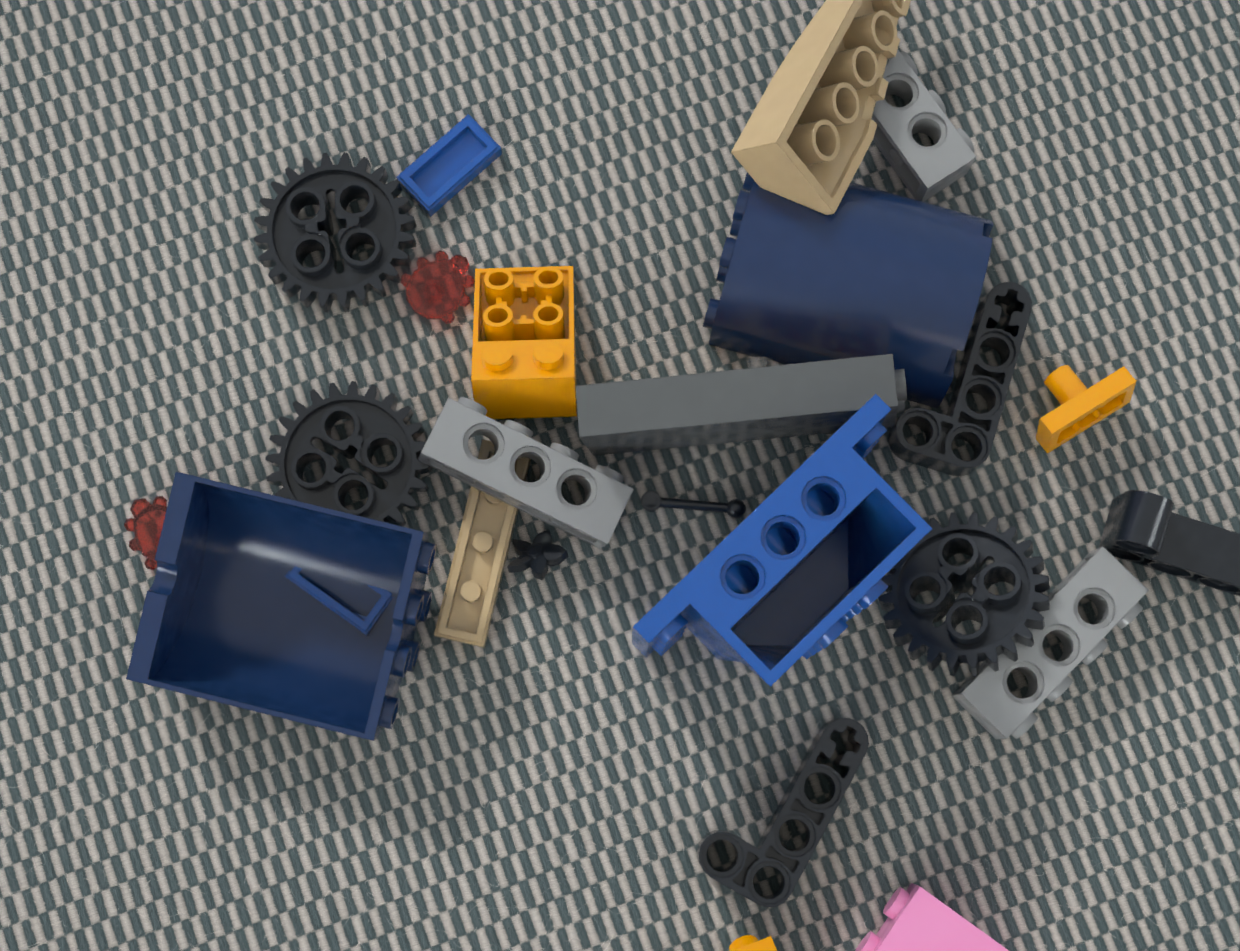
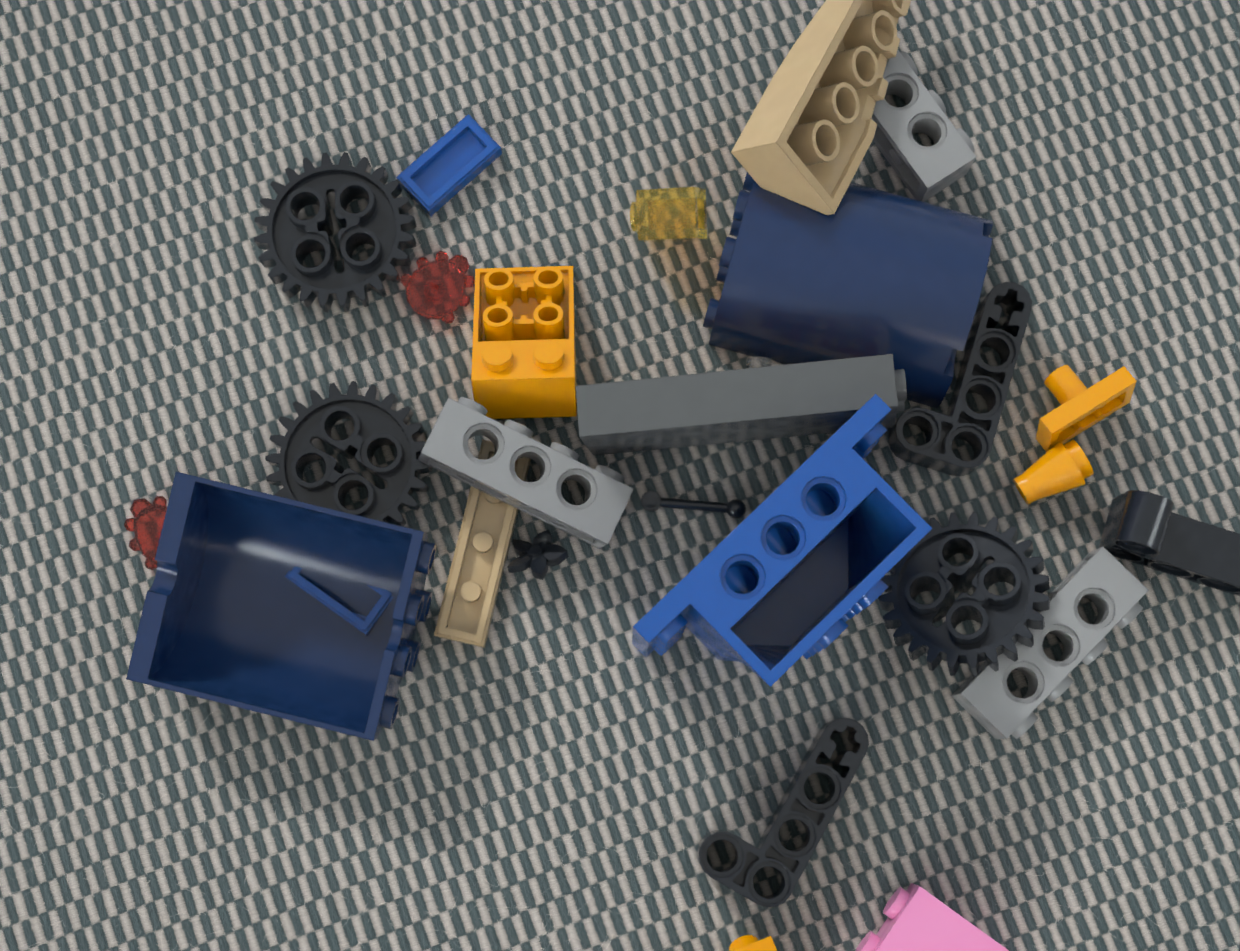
(669, 214): none -> clear yellow brick
(1054, 472): none -> light orange cone

